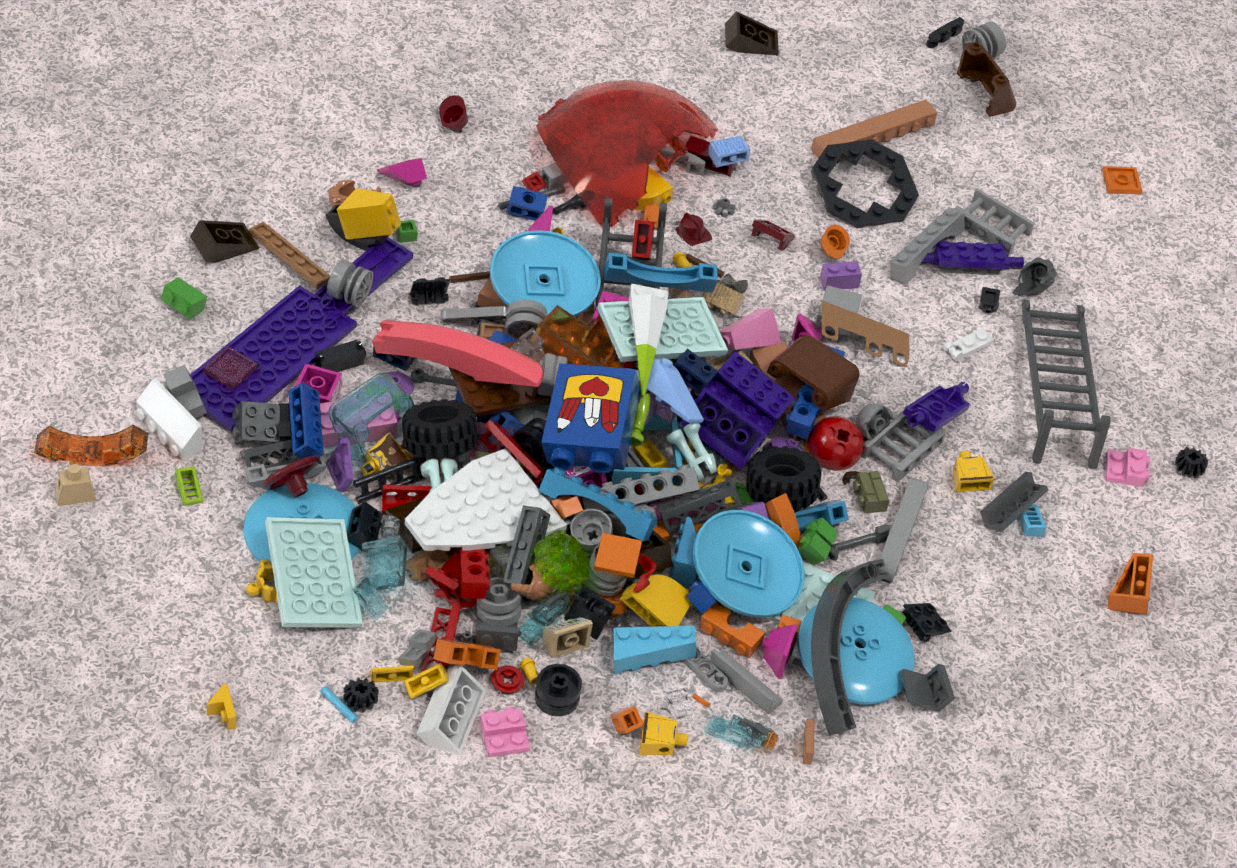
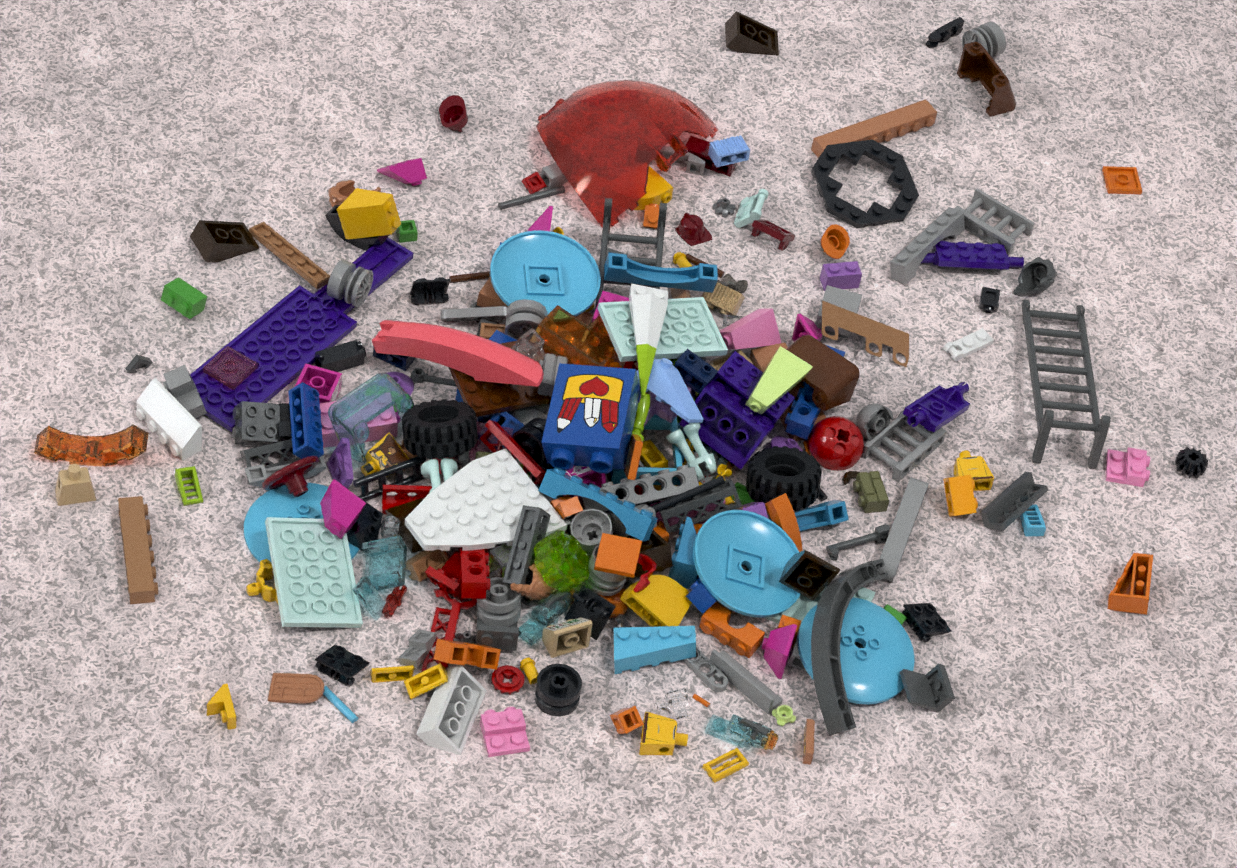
(136, 550): none -> medium nougat brick
(138, 362): none -> dark grey tile
(295, 688): none -> nougat window
(340, 509): none -> dark pink slope
(342, 663): none -> black hinge
(360, 694): black gear -> none
(393, 601): none -> clear red axle
(532, 209): blue brick -> none
(574, 201): black piece -> none
(633, 457): none -> orange tile
(643, 239): red brick -> none
(688, 494): none -> black bar
(716, 777): none -> yellow tile
(750, 208): none -> light aqua plate
(779, 377): none -> yellowish green slope
(784, 710): none -> yellowish green plate
(808, 574): none -> dark brown slope
(816, 541): bright green piece -> none
(960, 495): none -> light orange brick

